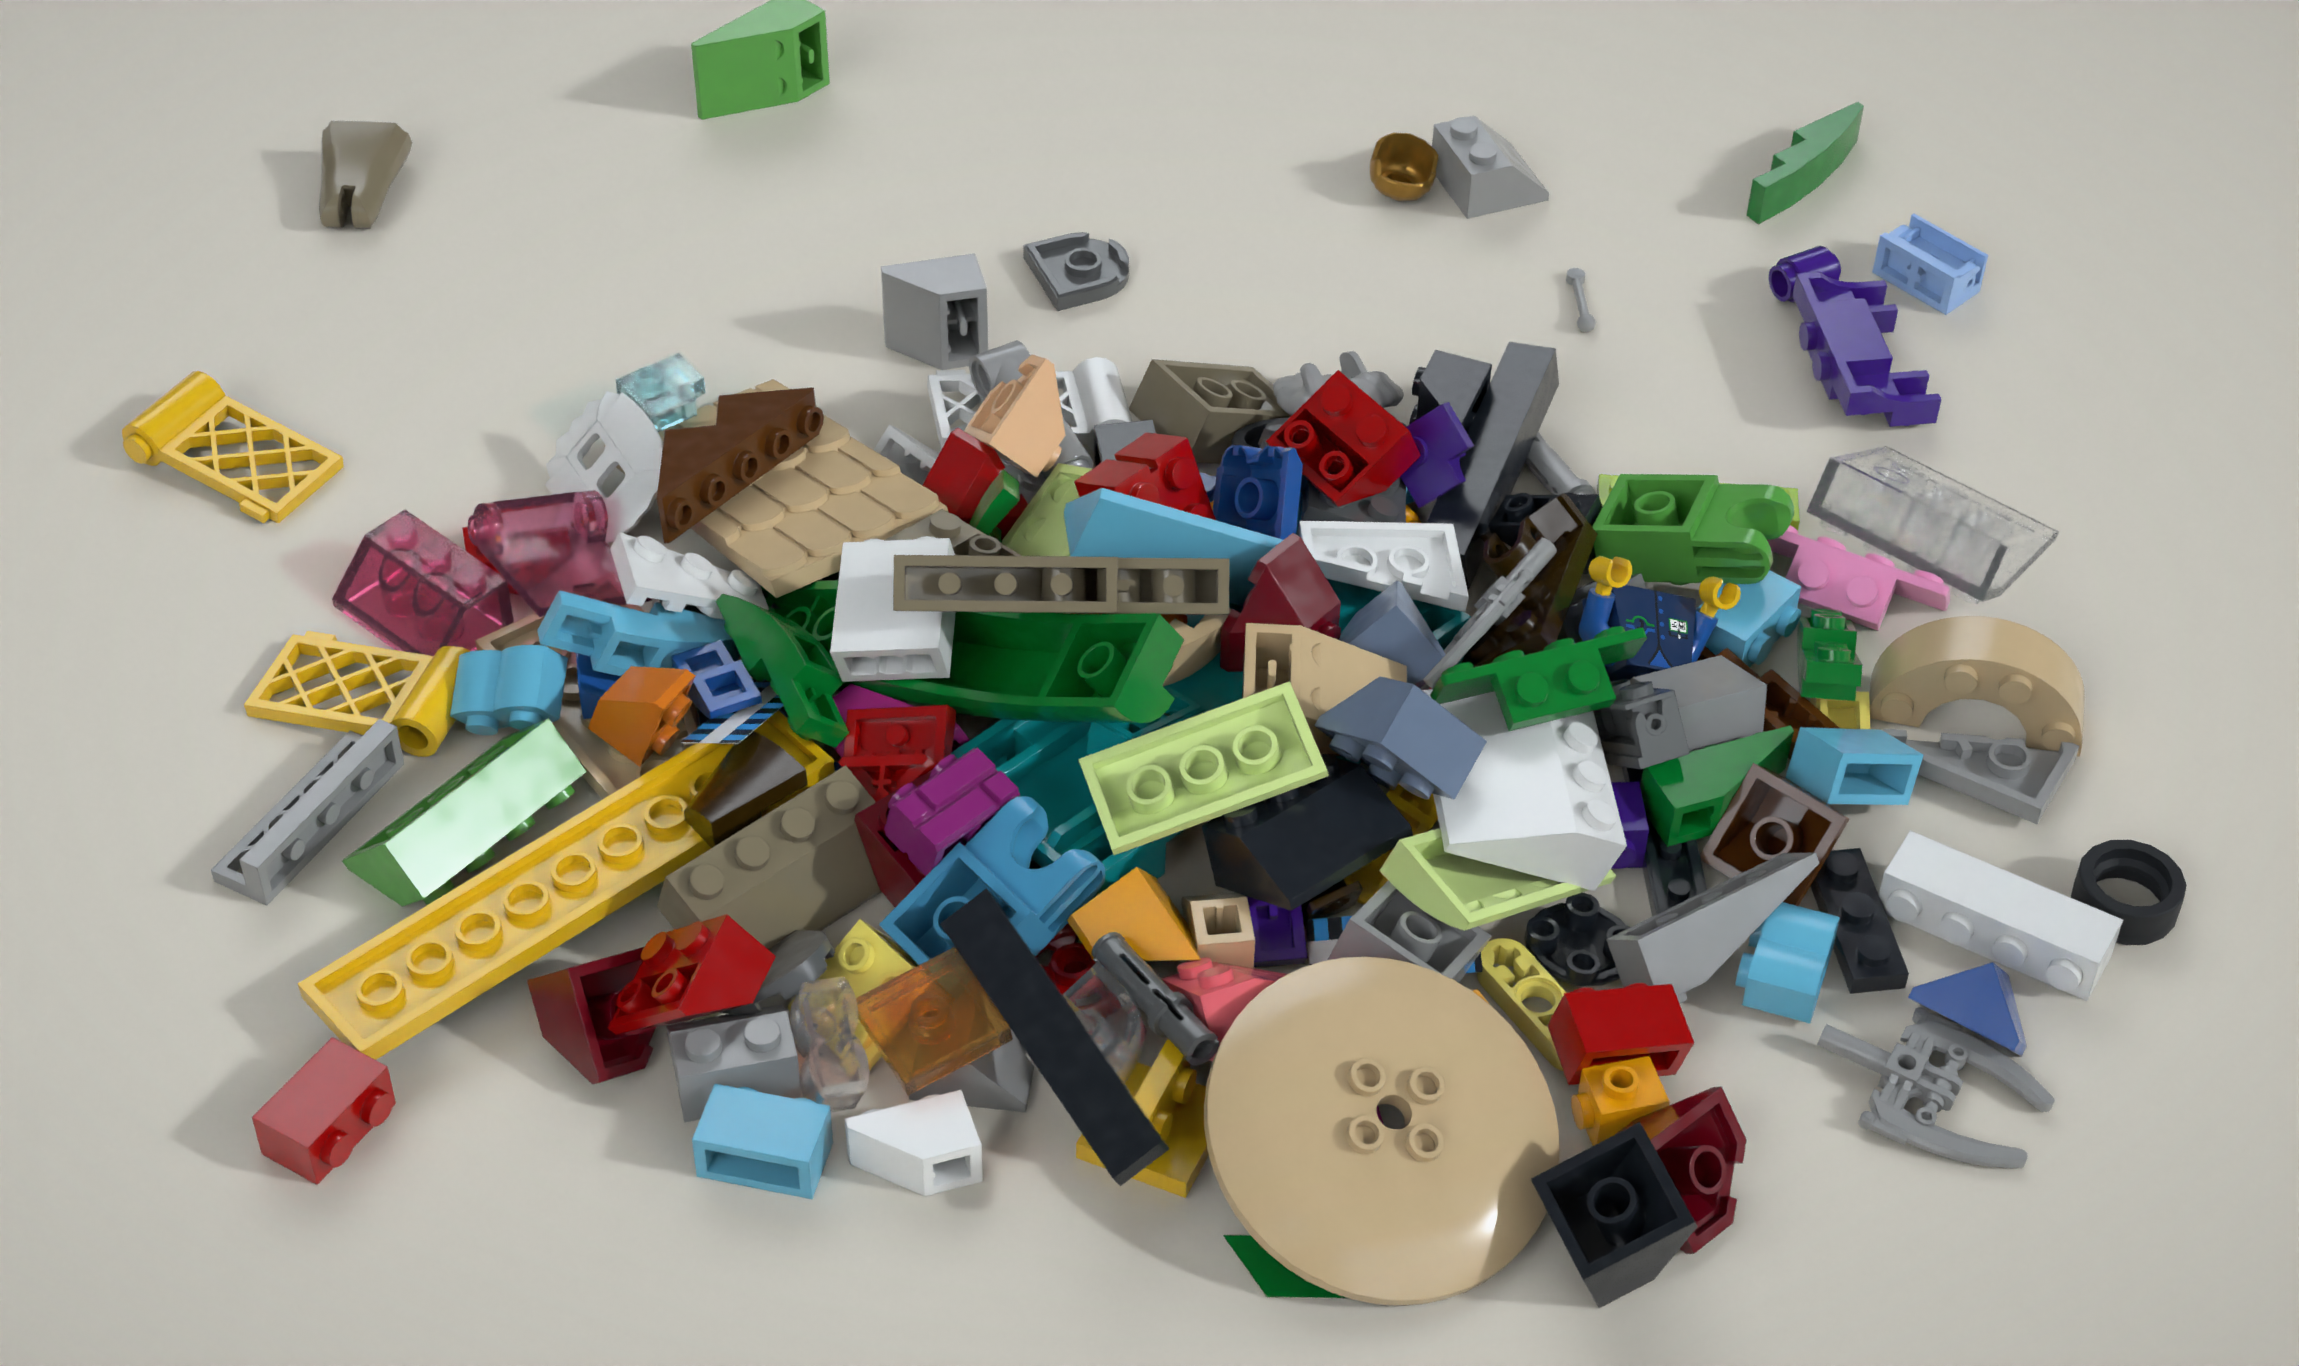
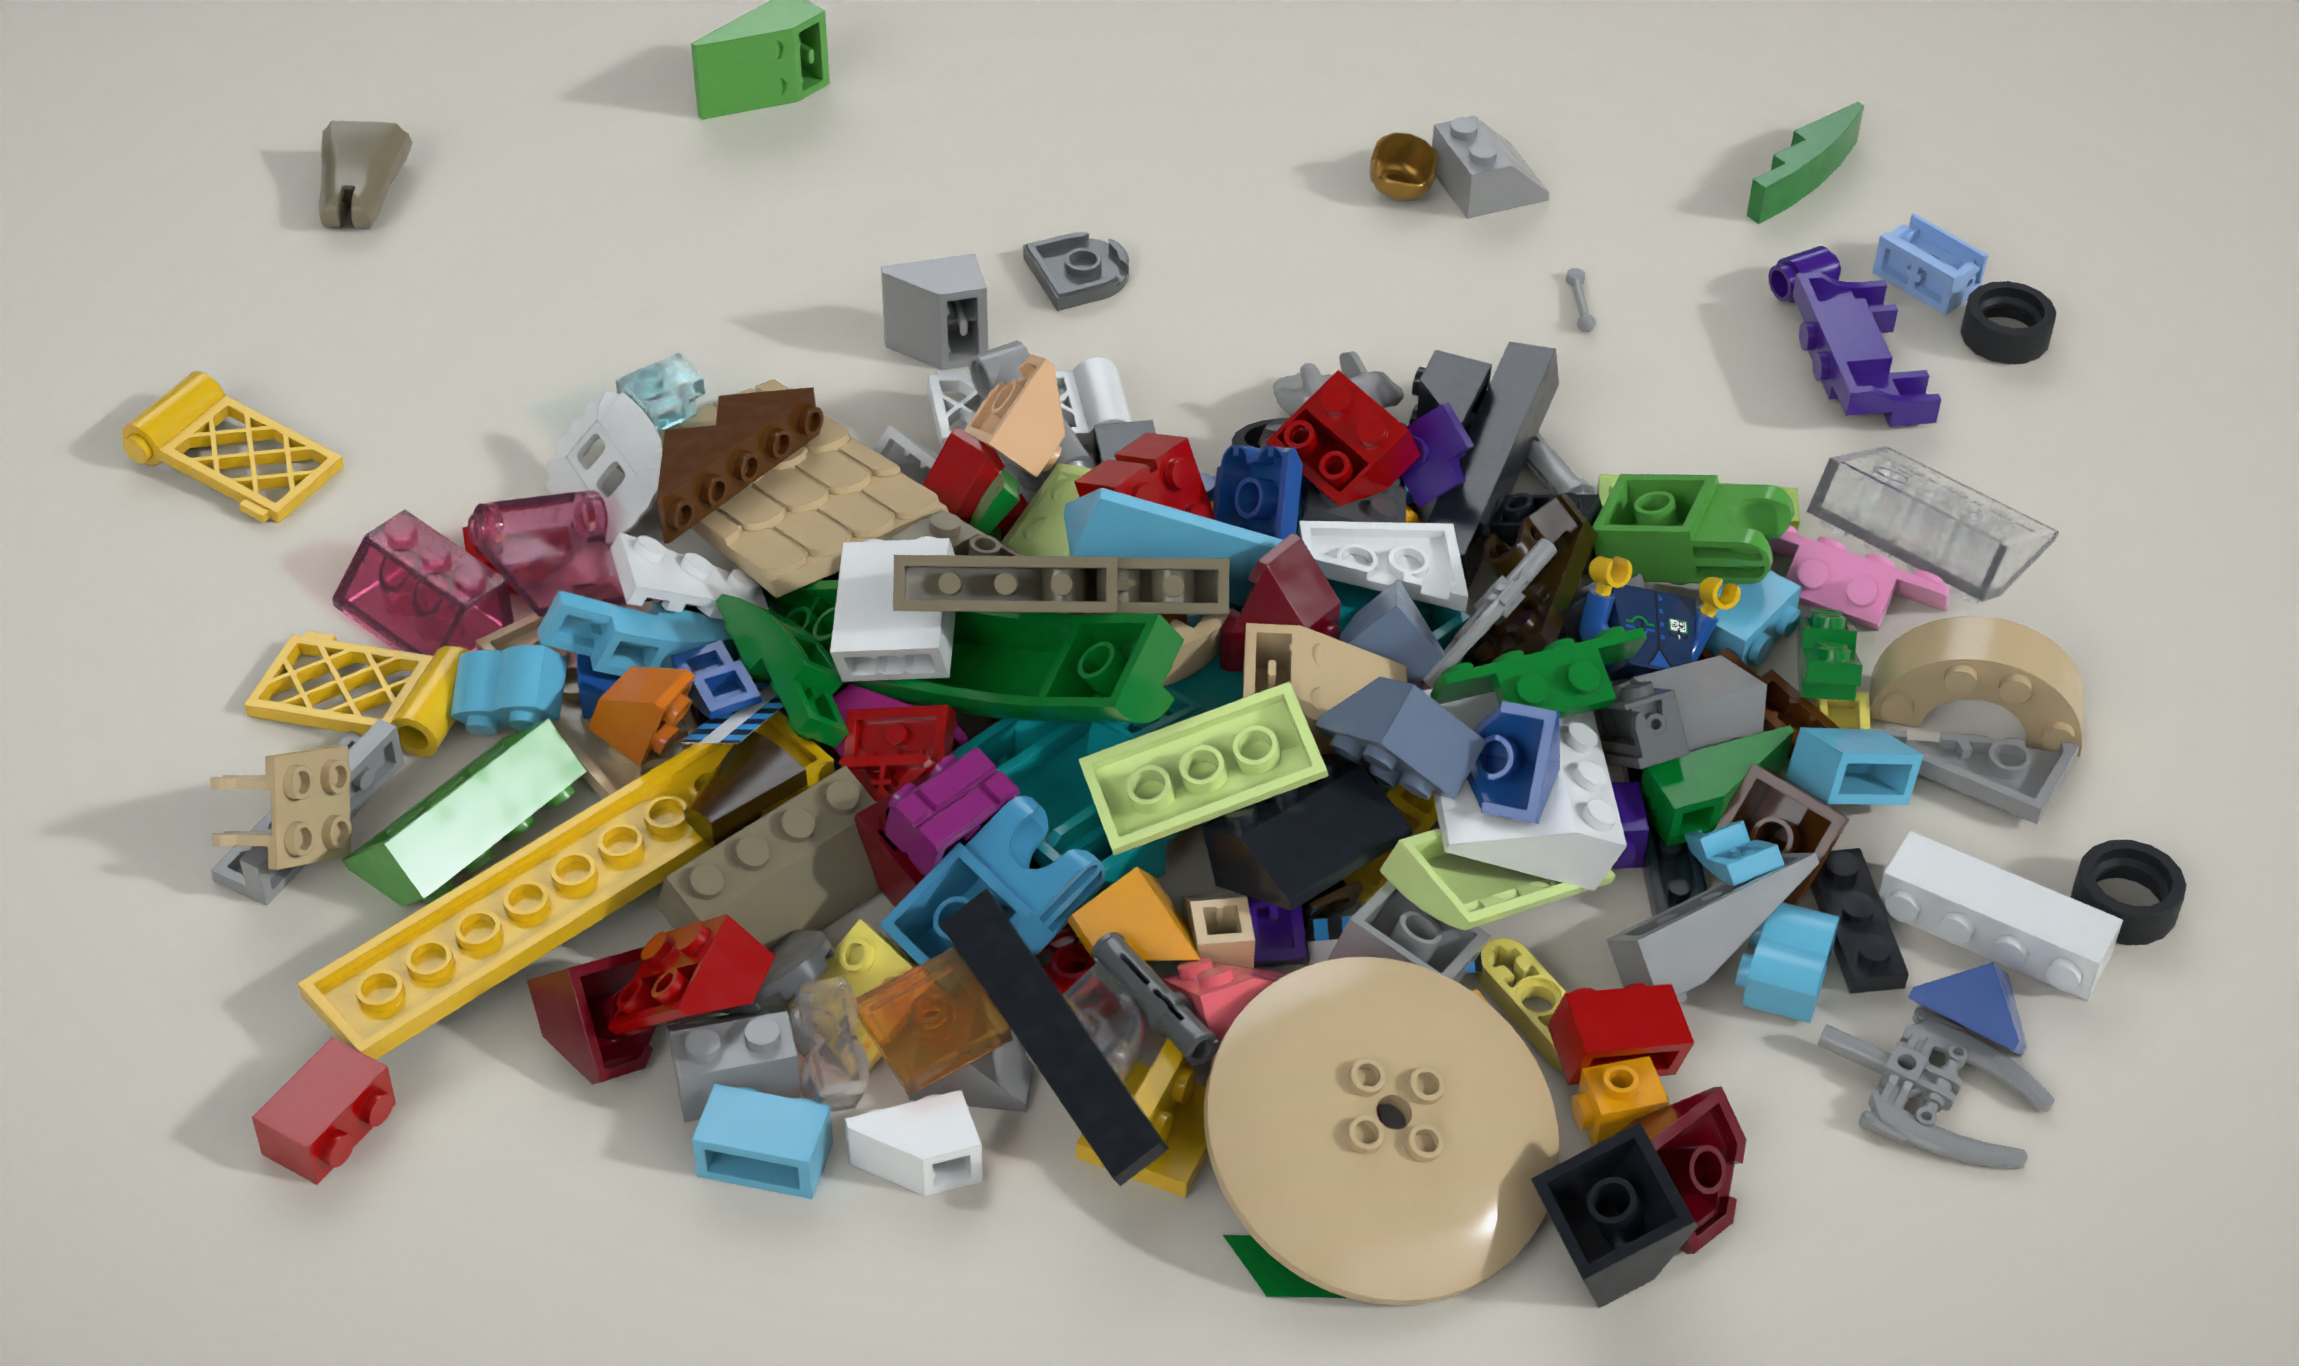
(306, 807): none -> tan plate
(1204, 403): dark tan slope -> none
(1517, 761): none -> blue slope
(1573, 942): black dish -> none
(1732, 855): none -> medium azure slope
(2006, 343): none -> black tyre

